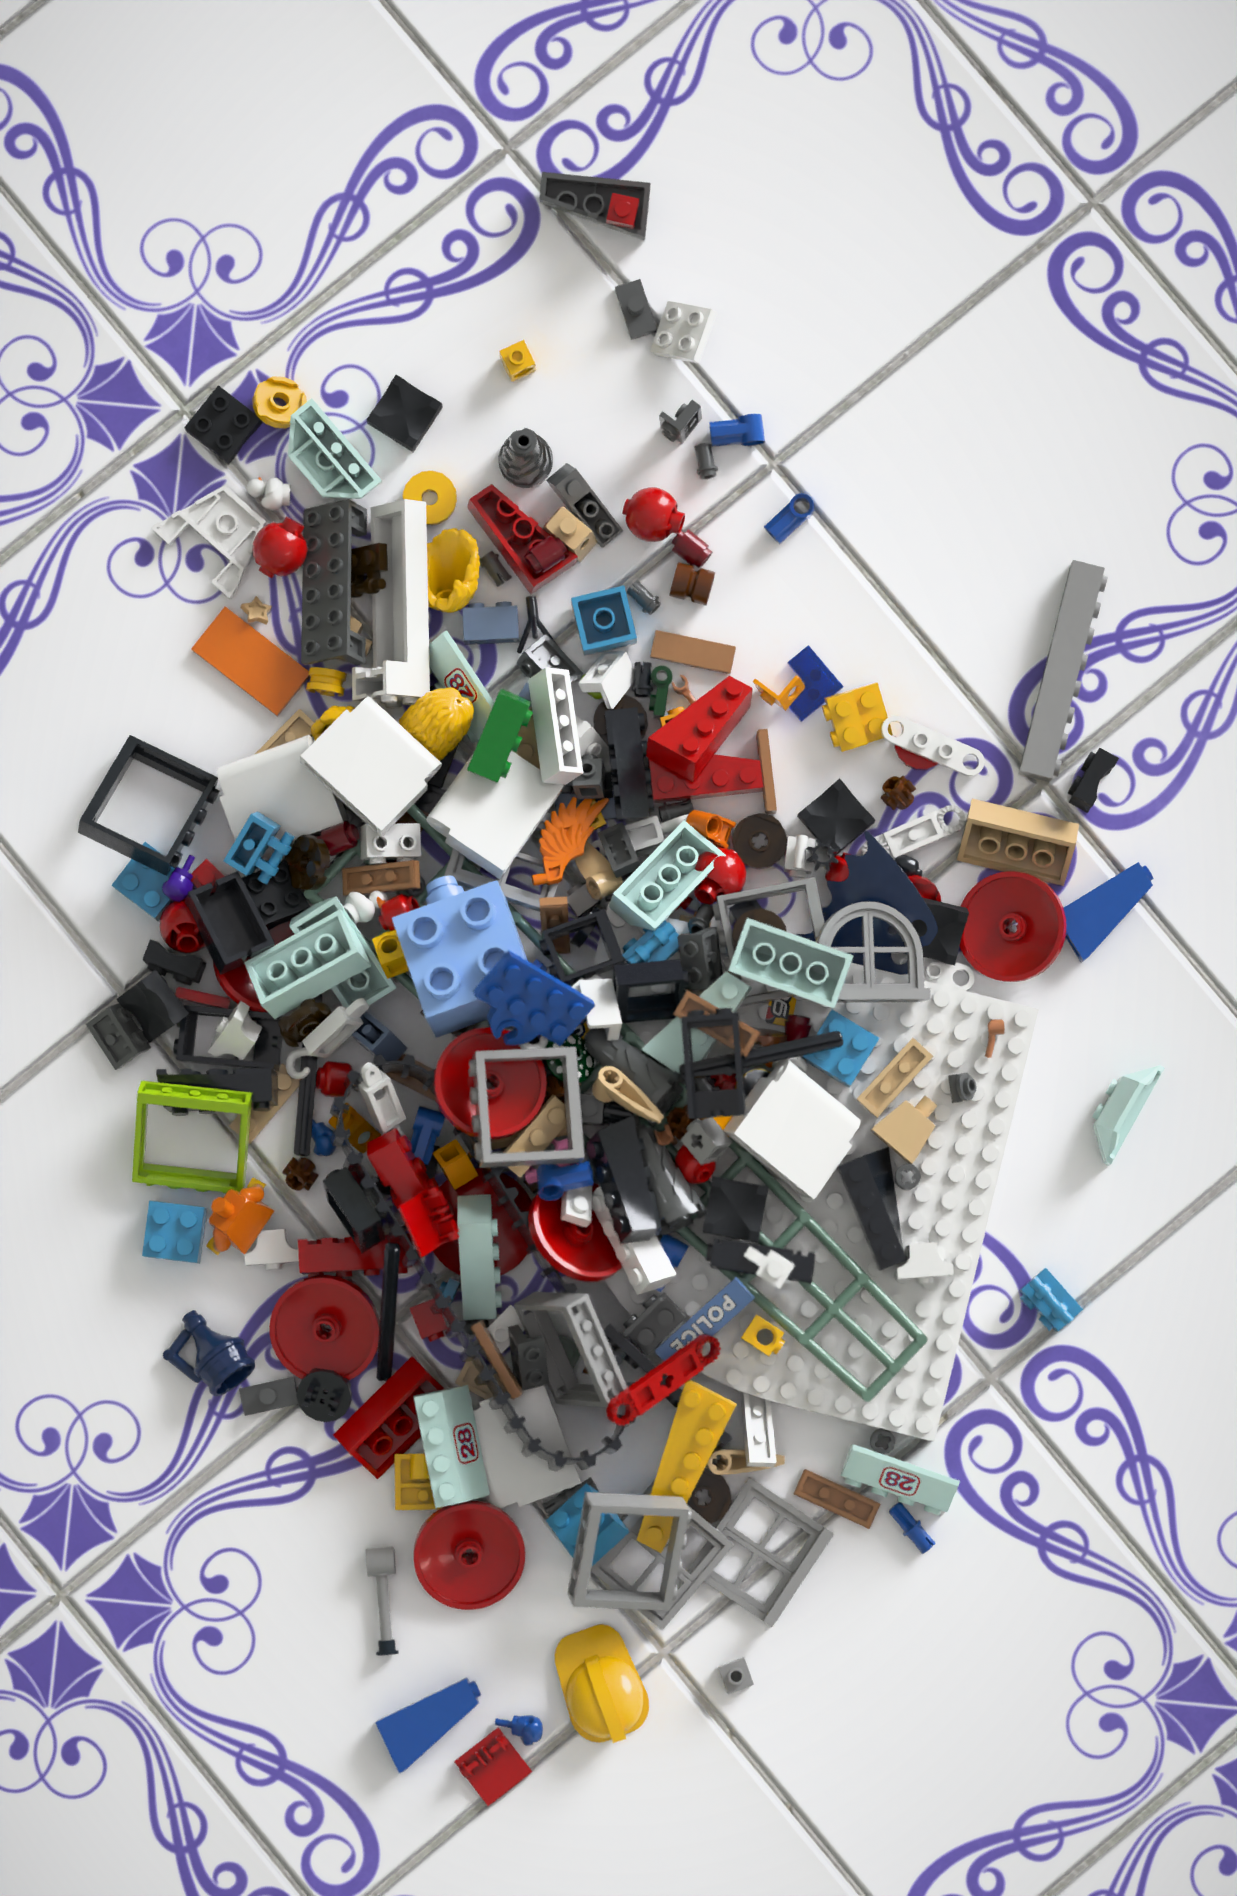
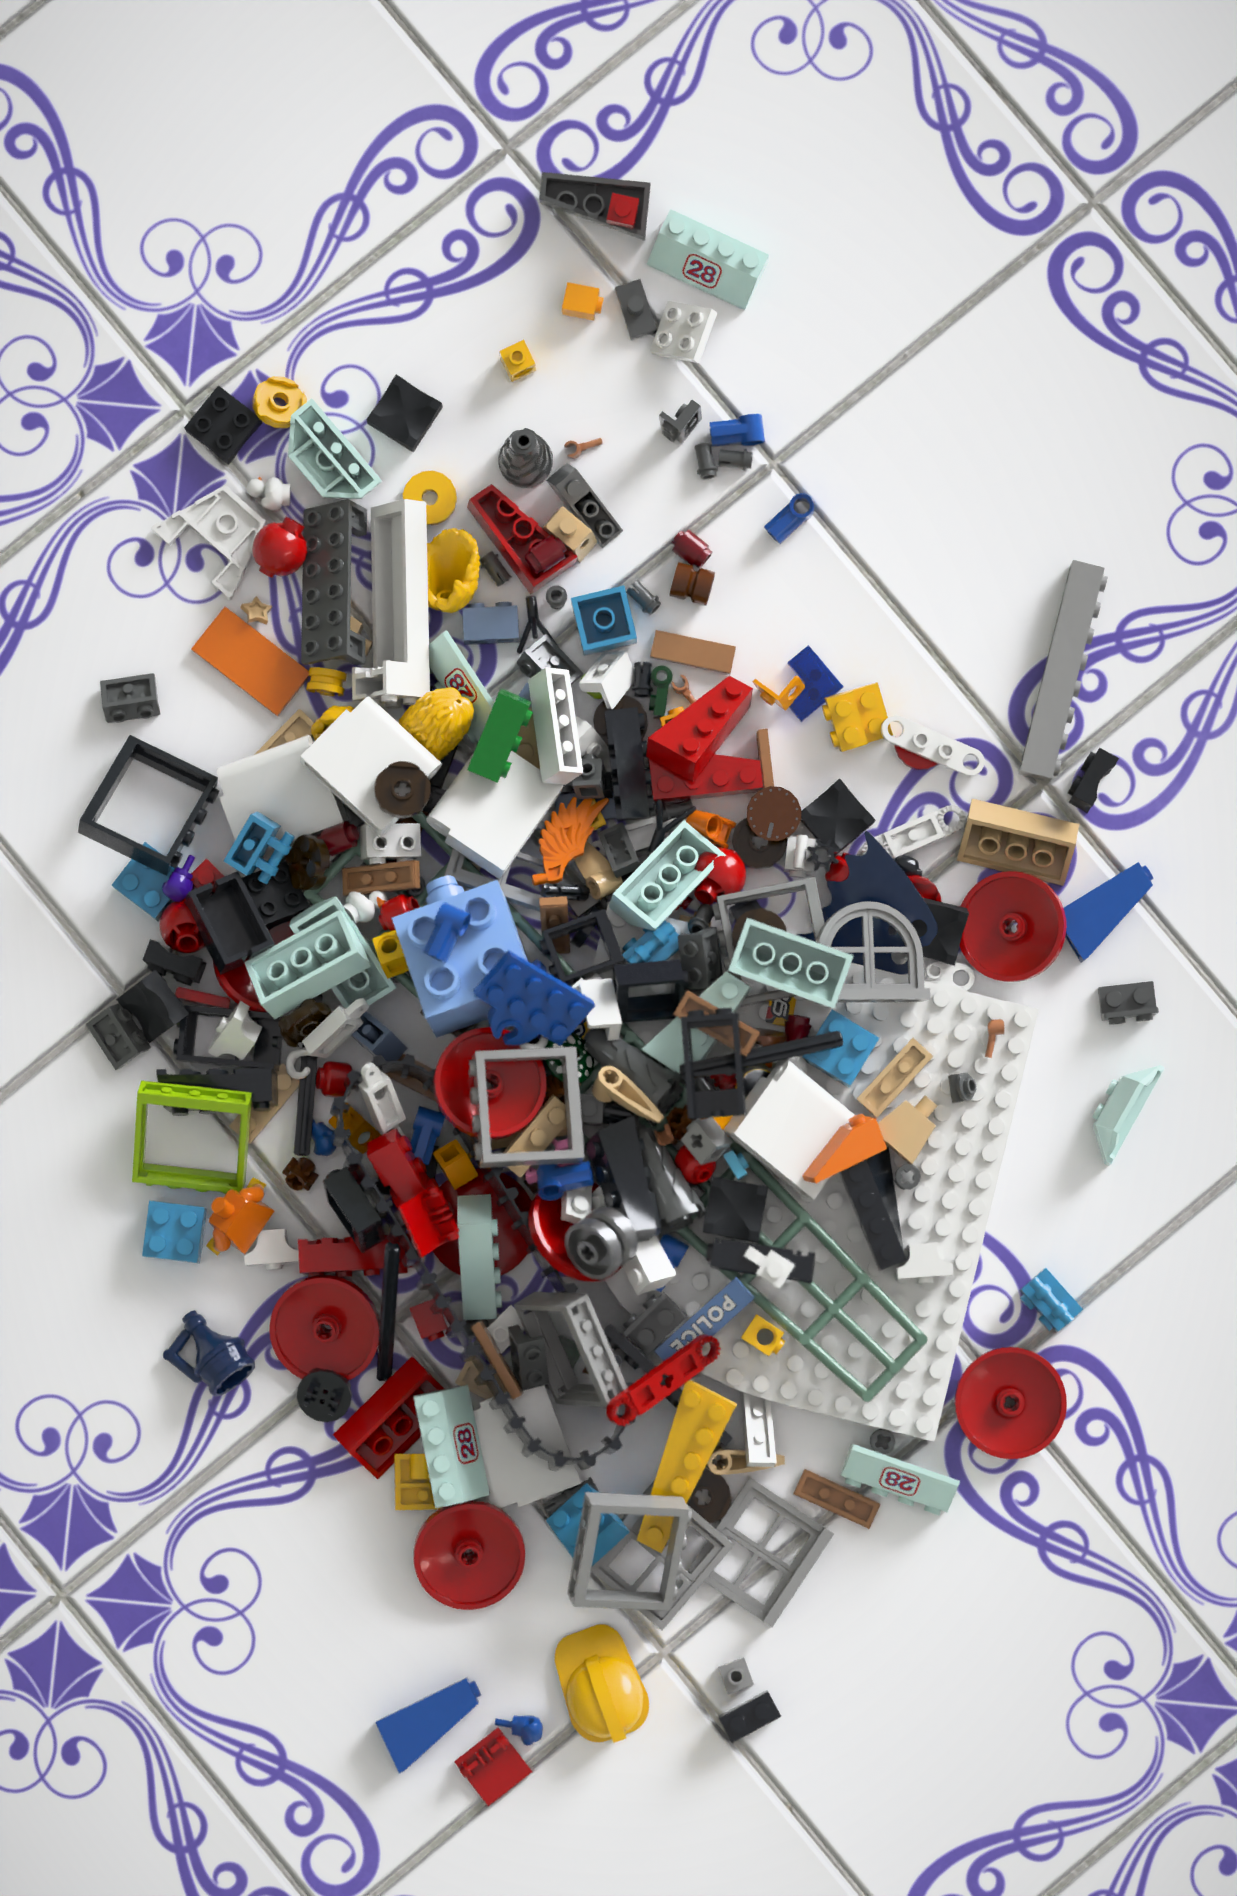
(129, 698): none -> dark grey bracket
(268, 1396): dark grey tile -> none
(368, 562): dark brown plate -> none
(380, 1564): light grey piece -> none
(412, 802): none -> dark brown plate
(449, 925): none -> blue piece
(450, 1288): dark azure plate -> none
(553, 591): none -> dark grey pin
(572, 892): none -> black axle
(582, 301): none -> light orange brick
(582, 446): none -> nougat hand
(601, 1243): none -> flat silver wheel
(652, 515): red brick -> none
(660, 831): none -> black plant
(708, 259): none -> light aqua slope
(735, 459): none -> dark grey pin
(737, 1164): none -> medium azure plate
(749, 1716): none -> black brick
(773, 813): none -> reddish brown tile
(847, 1147): none -> orange slope
(898, 792): reddish brown gear -> none
(911, 1527): blue axle -> none
(1037, 1406): none -> red dish
(1127, 1001): none -> dark grey bracket

